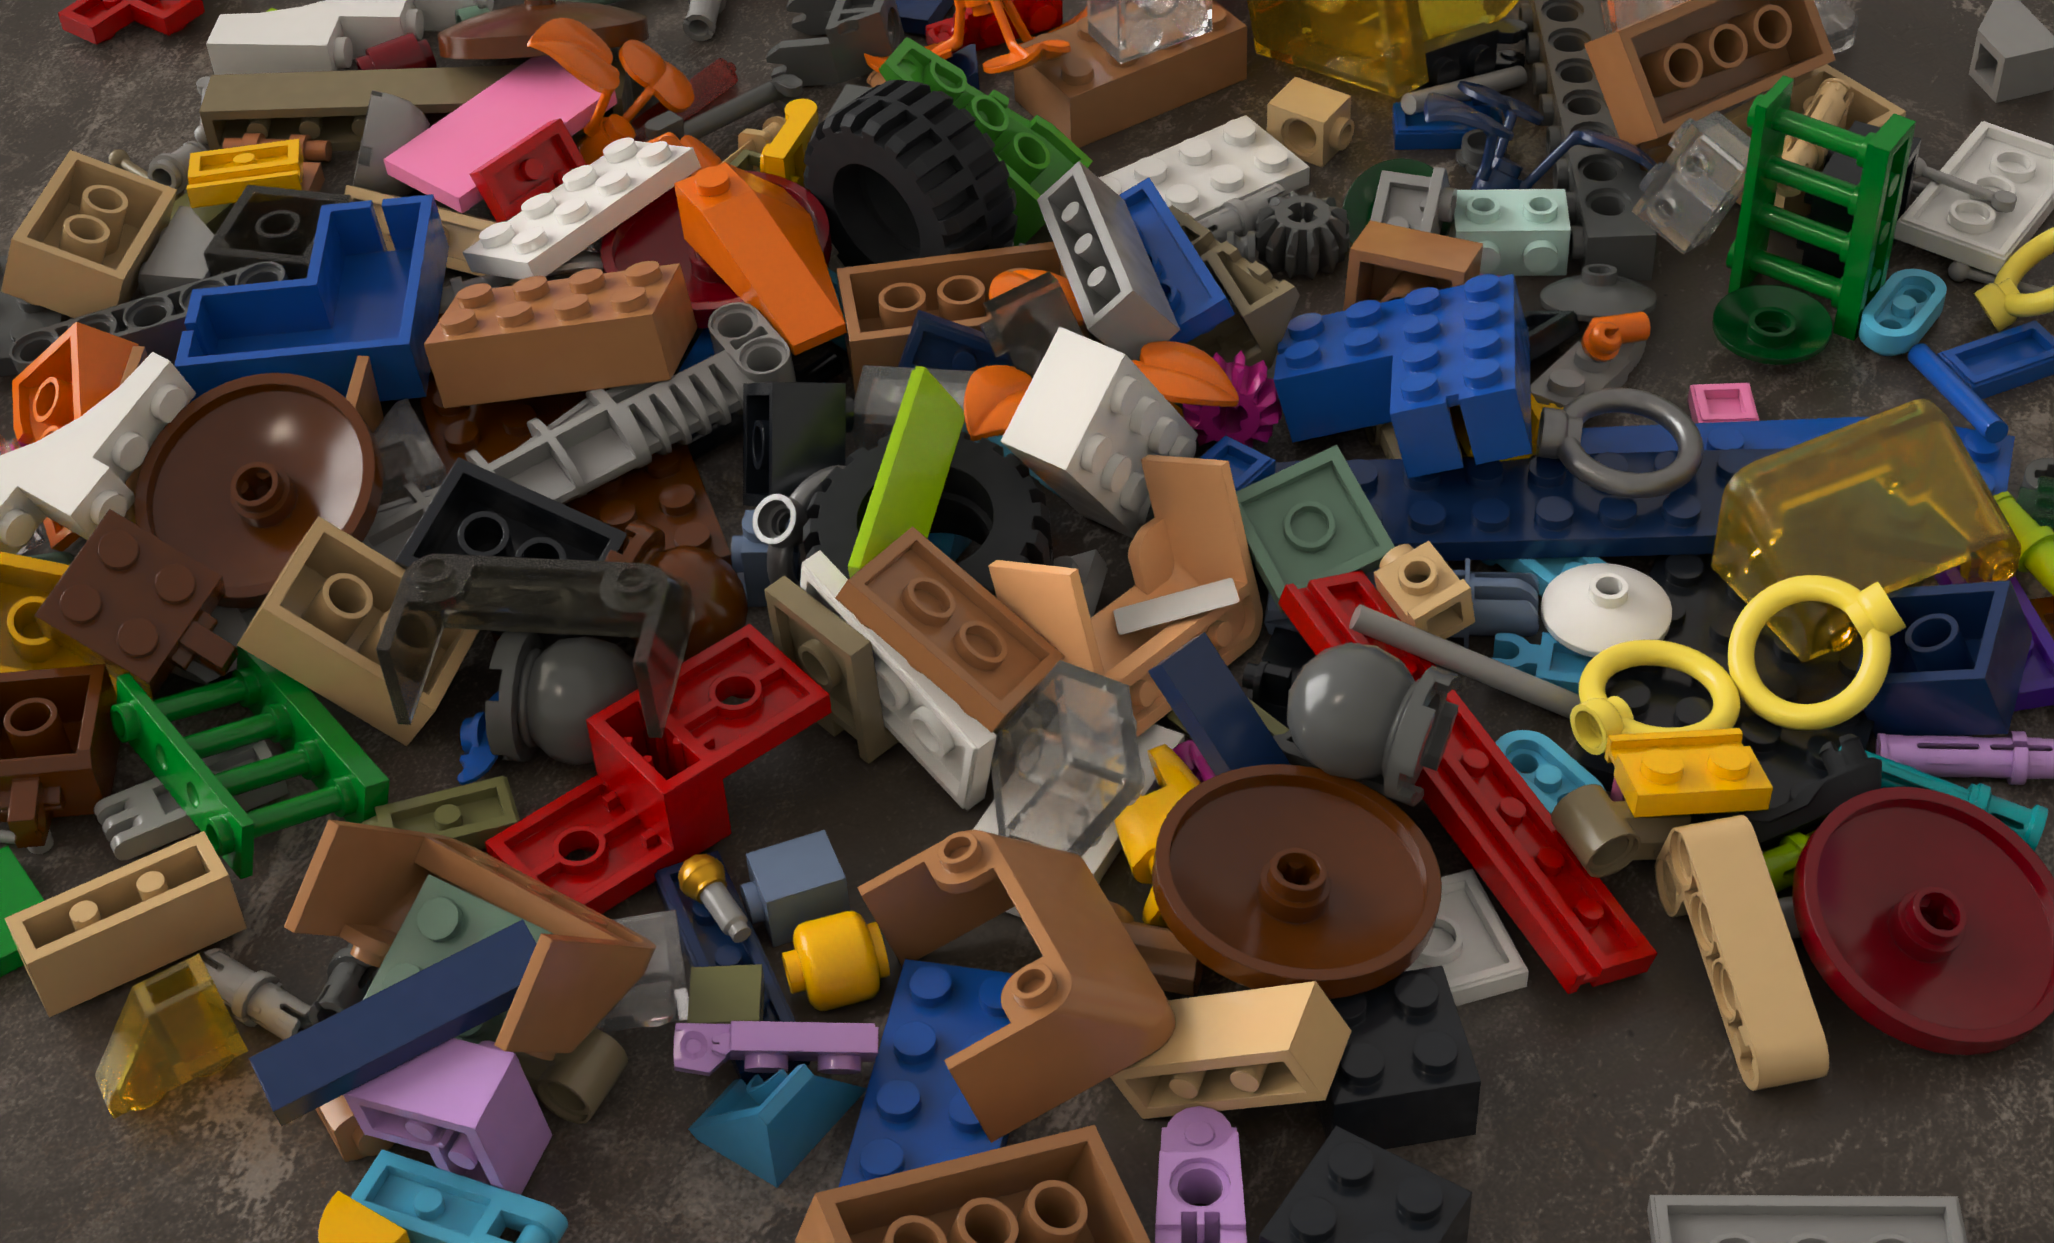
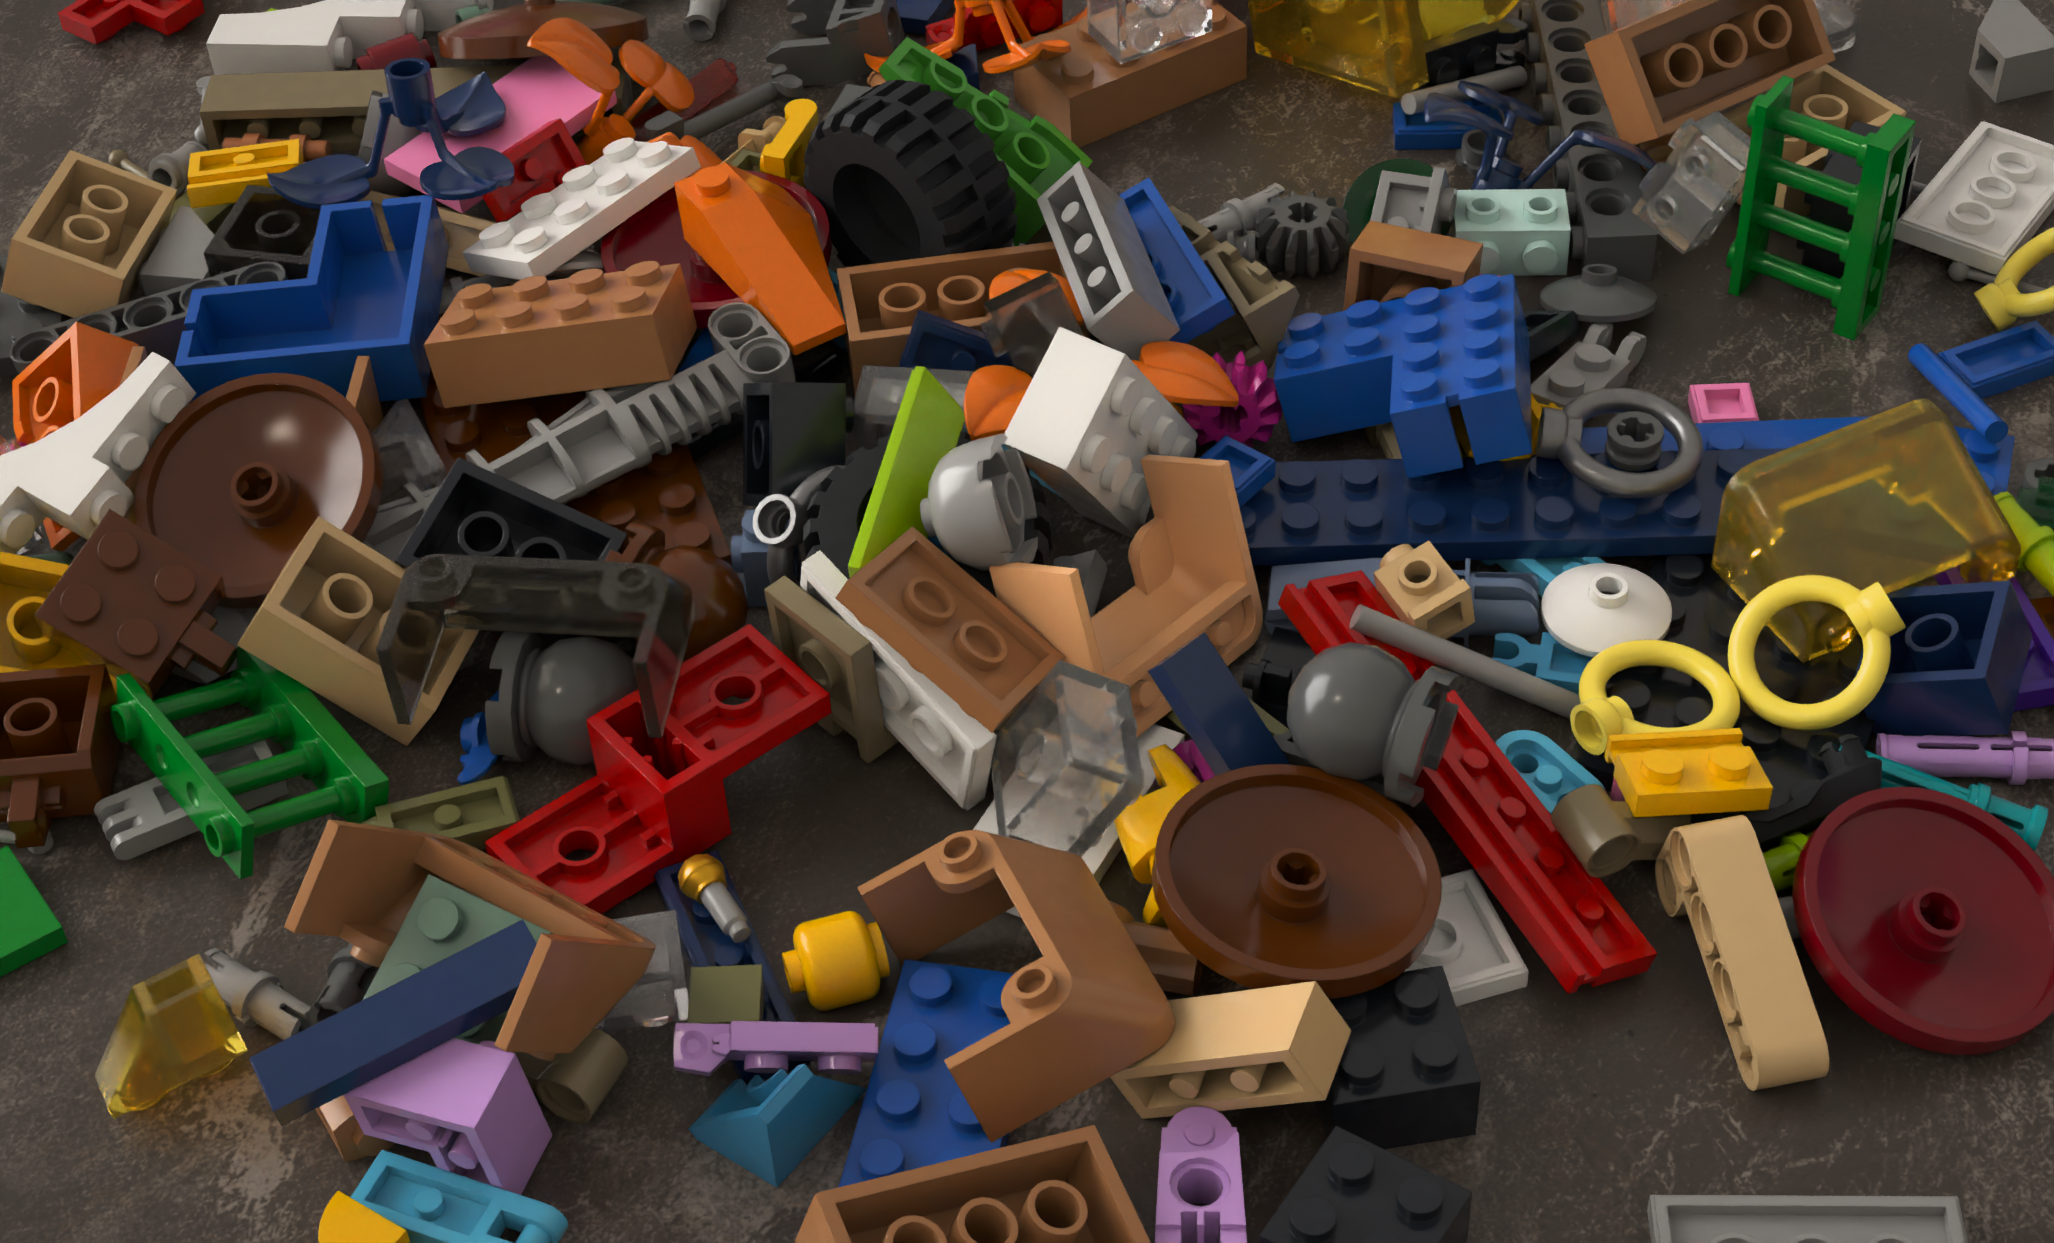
(126, 923): tan brick -> none
(461, 112): none -> dark blue plant
(794, 885): sand blue brick -> none
(981, 504): none -> light grey cylinder
(1176, 606): white sticker -> none
(1215, 167): white plate -> none
(1311, 120): tan brick -> none
(1311, 523): sand green plate -> none
(1607, 334): orange arm -> none
(1634, 441): none -> dark grey bush
(1772, 324): dark green dish -> none
(1827, 107): tan pin -> none
(1902, 311): medium azure plate -> none
(2001, 200): light grey hinge -> none

